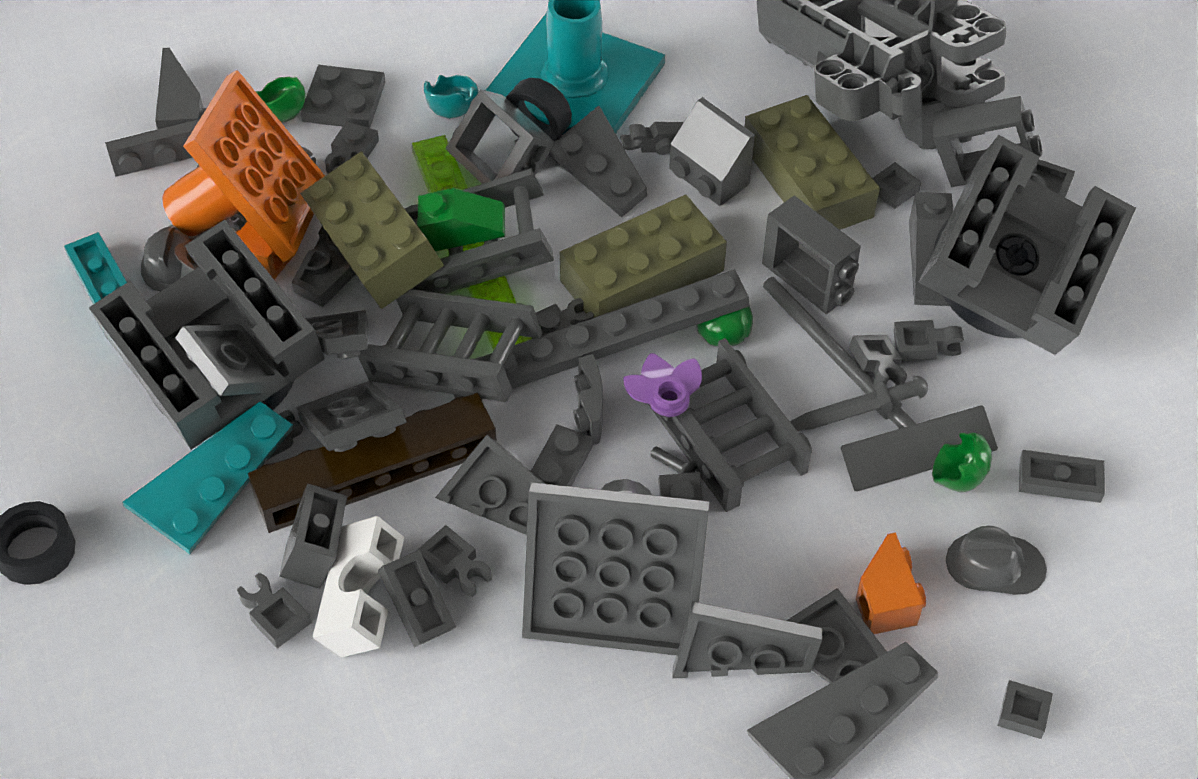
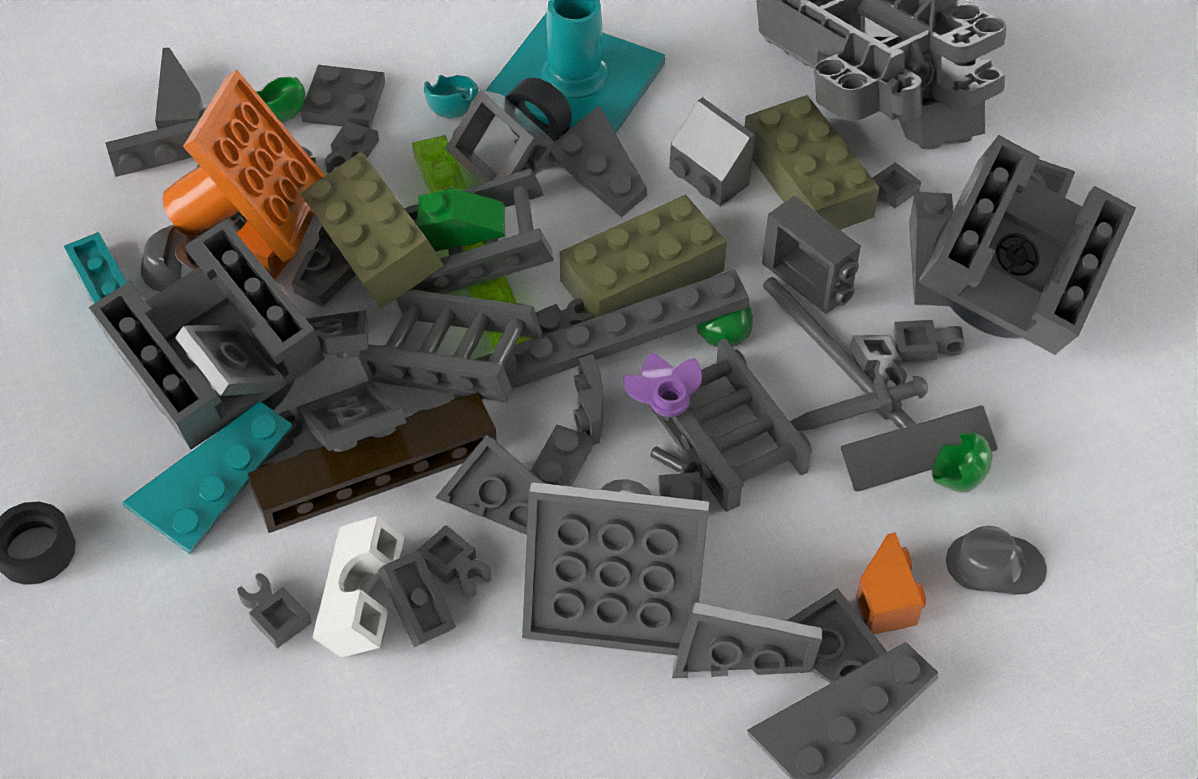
(314, 537): dark grey slope -> none
(651, 139): dark grey plate -> none
(979, 119): dark grey window -> none
(1025, 709): dark grey plate -> none
(1061, 476): dark grey plate -> none

